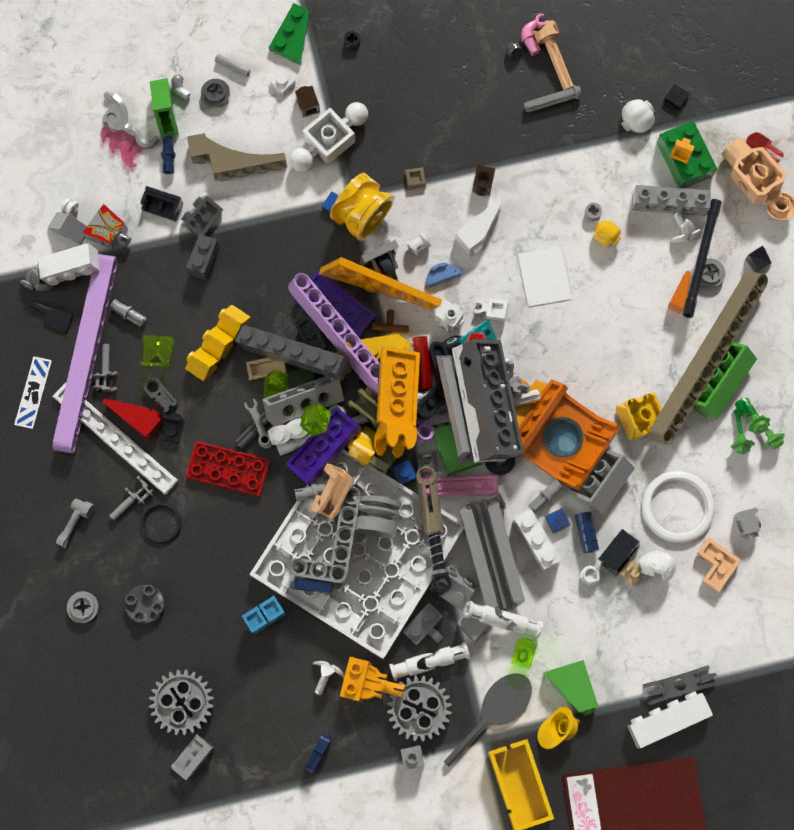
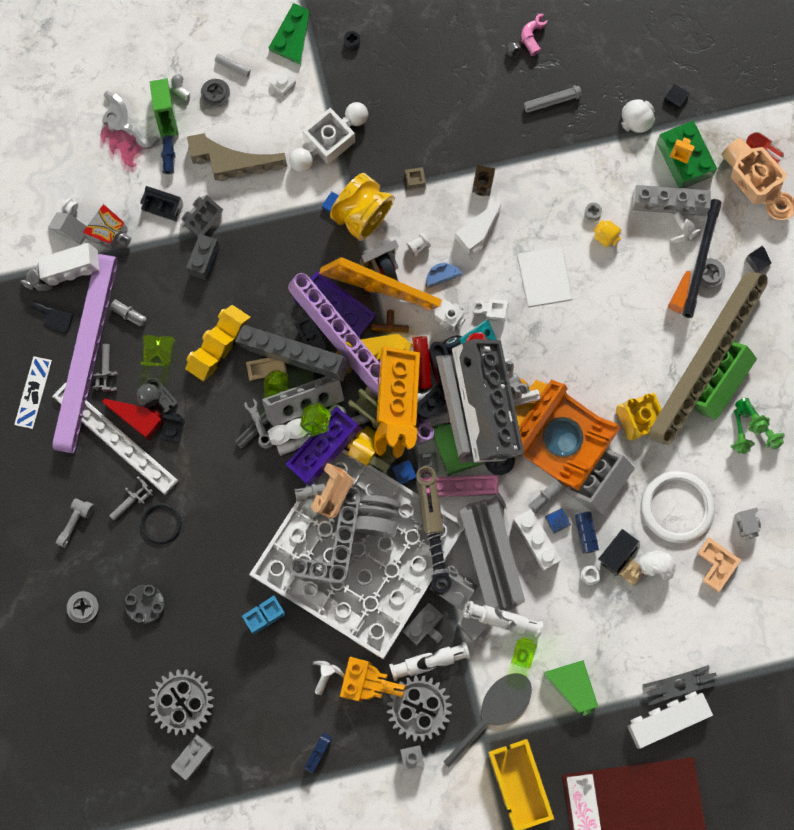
(148, 395): none -> dark grey piece
(228, 469): red tile -> none
(307, 101): dark brown brick -> none
(313, 586): dark blue piece -> none
(547, 36): light nougat piece -> none
(558, 728): yellow piece -> none

